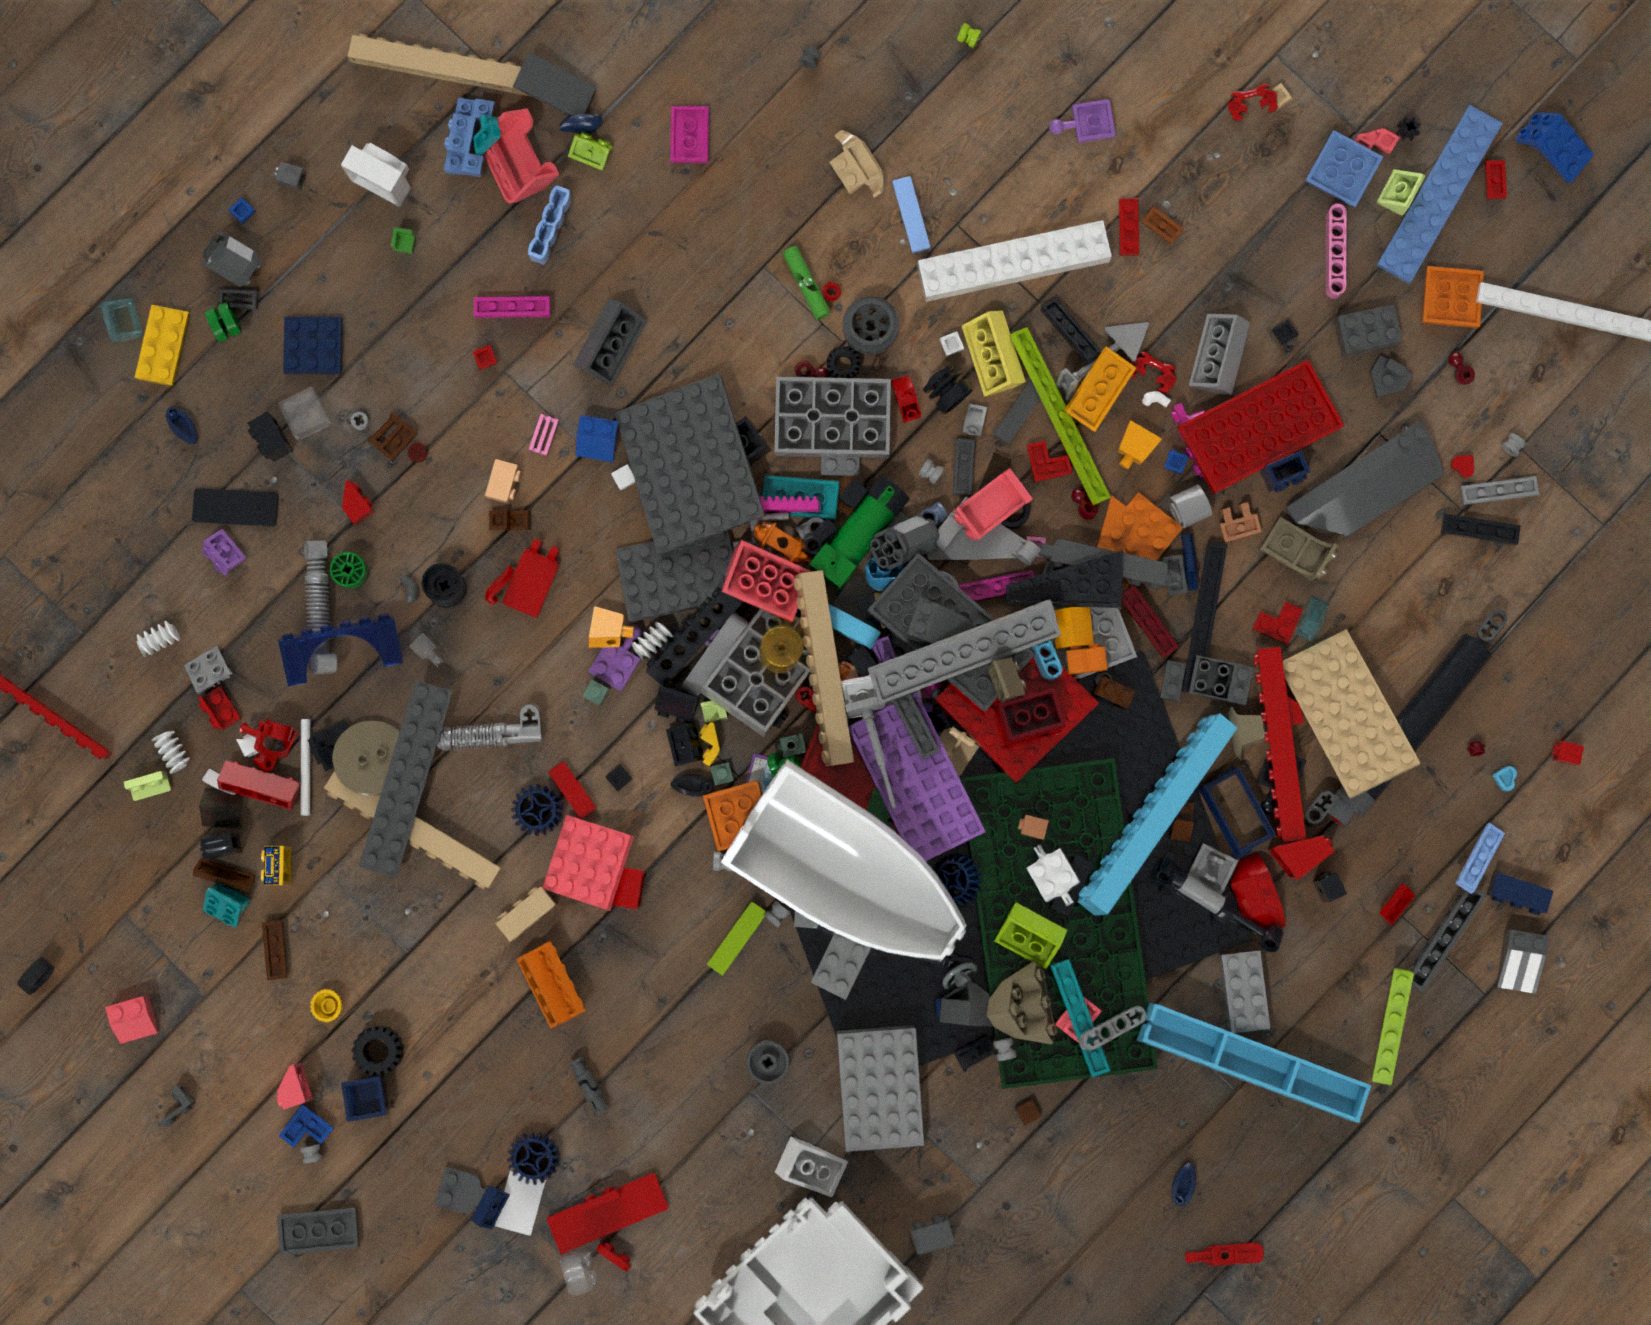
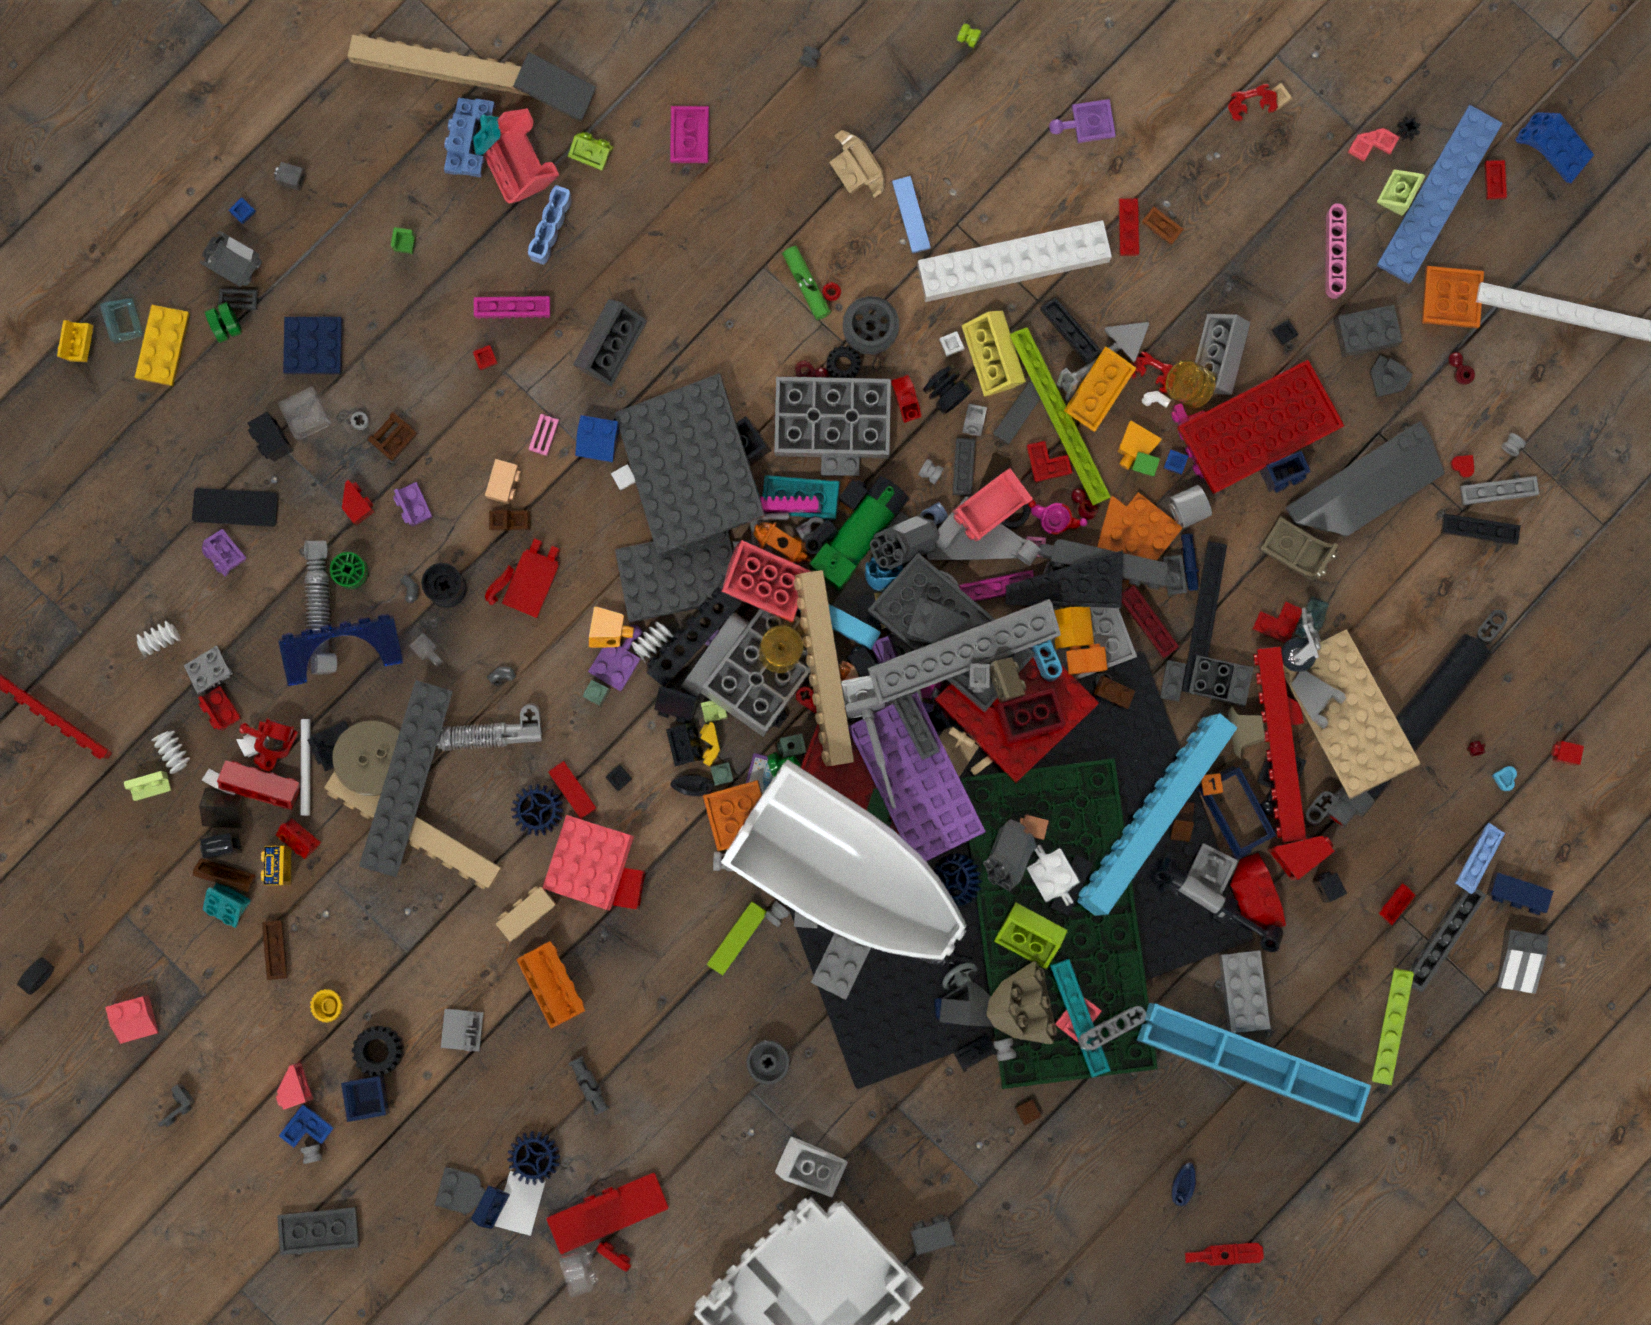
(75, 341): none -> yellow bracket
(181, 425): dark blue arm -> none
(297, 838): none -> red bracket
(377, 172): white container -> none
(413, 504): none -> medium lavender bracket
(417, 453): clear red tile -> none
(462, 1030): none -> light grey hinge
(502, 672): none -> dark grey arm
(581, 123): dark blue arm -> none
(880, 1088): light grey brick -> none
(979, 677): none -> light grey bracket
(981, 765): none -> tan tile
(1009, 855): none -> dark grey brick
(1056, 517): none -> dark pink piece
(1145, 464): none -> bright green panel
(1190, 383): none -> clear yellow wheel
(1212, 784): none -> orange tile
(1240, 527): nougat plate -> none
(1300, 653): none -> plate
(1315, 696): none -> light grey flag
(1344, 168): medium blue plate -> none

